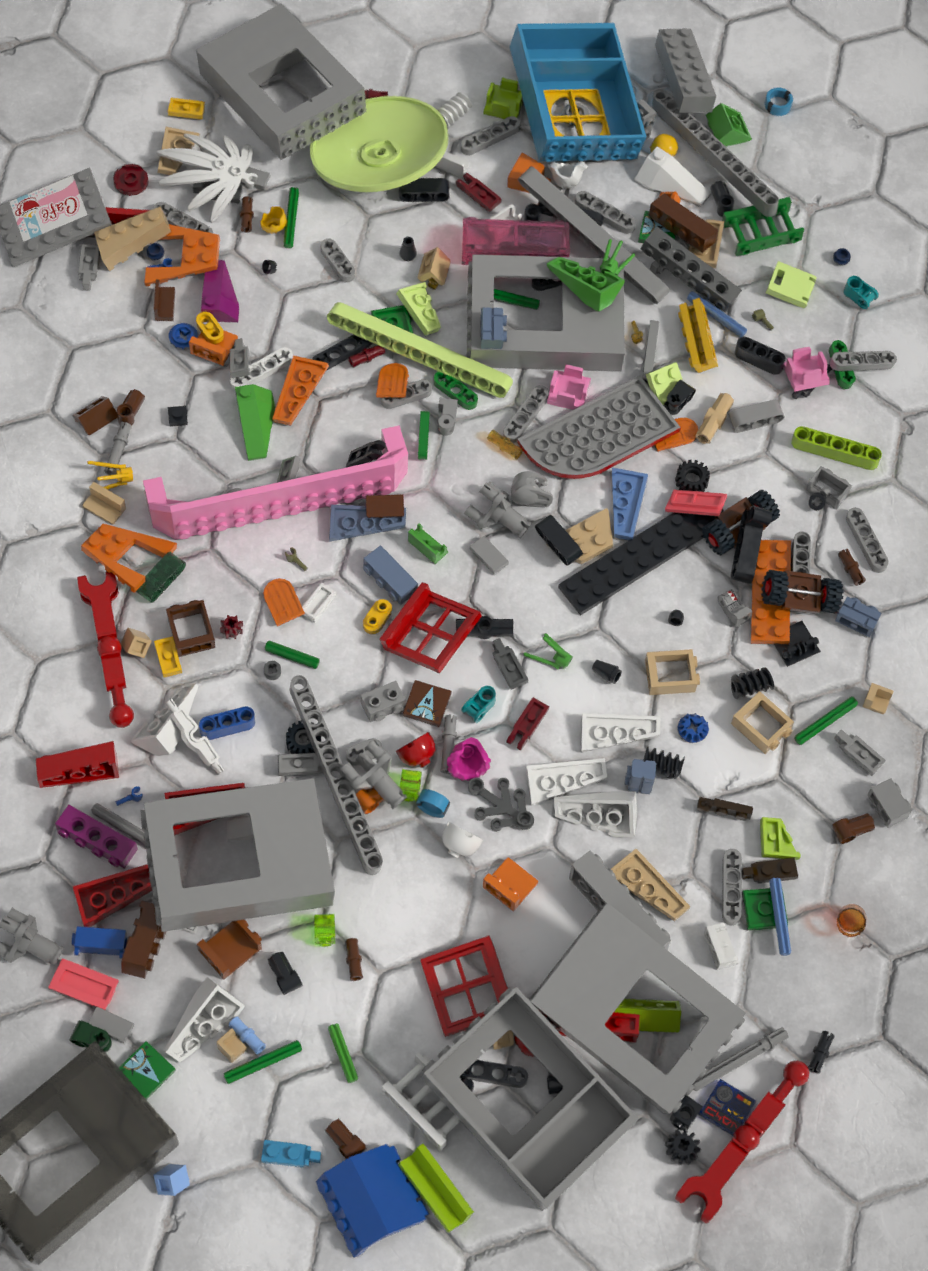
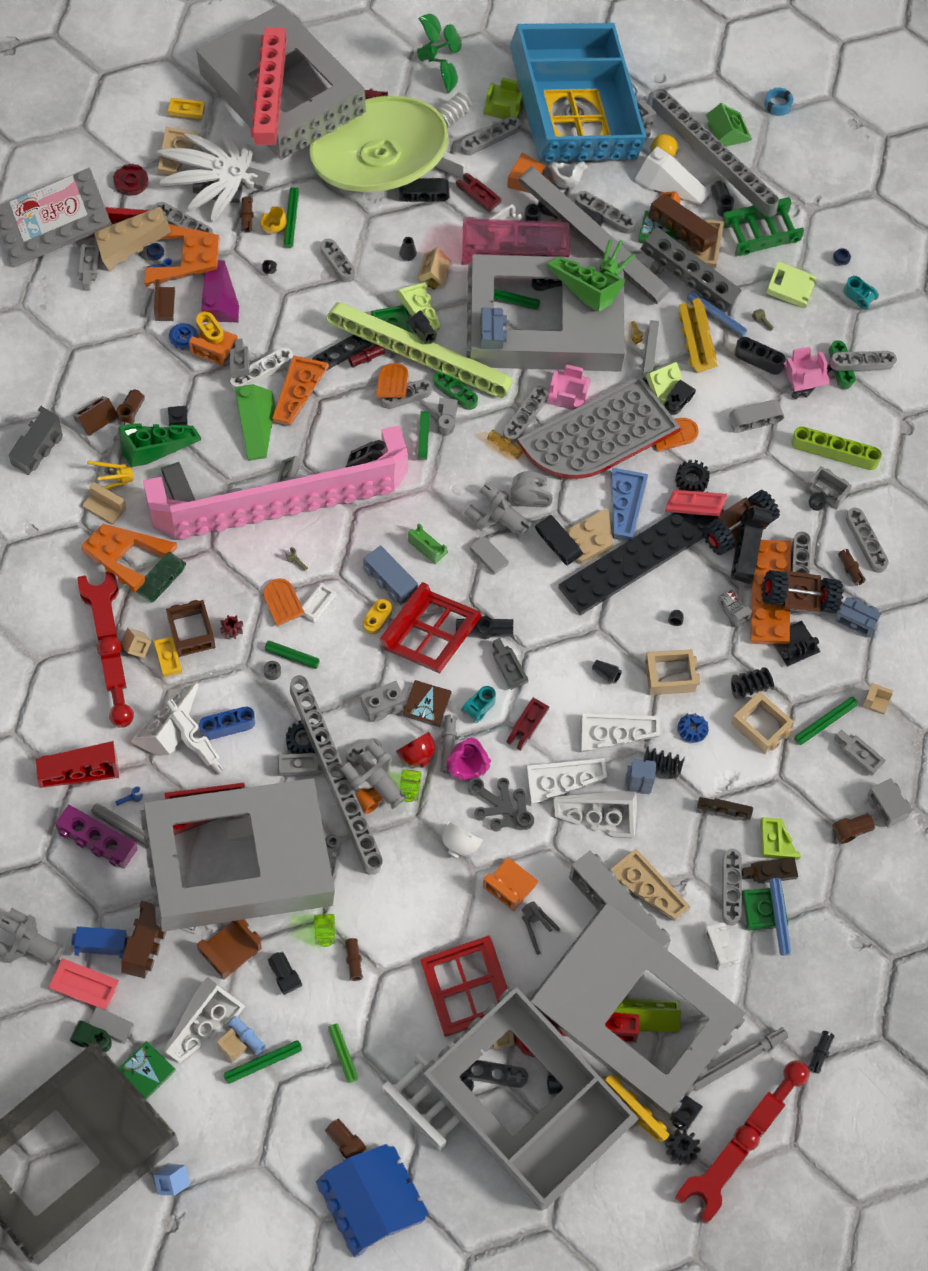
(37, 442): none -> dark grey wedge
(111, 893): red wedge -> none
(147, 444): none -> green wedge
(177, 482): none -> dark grey beam
(269, 86): none -> coral brick
(288, 1154): dark azure hinge -> none
(331, 848): none -> dark grey plate
(352, 521): sand blue wing -> none
(384, 506): reddish brown panel -> none
(421, 326): none -> black piece
(428, 52): none -> green plant
(433, 803): dark azure piece -> none
(436, 1188): lime panel -> none
(534, 913): none -> dark grey plant
(561, 657): bright green plant -> none
(646, 1121): none -> yellow wing
(685, 70): light grey brick -> none
(714, 418): tan piece -> none
(727, 1107): tile -> none
(851, 919): clear orange helmet -> none

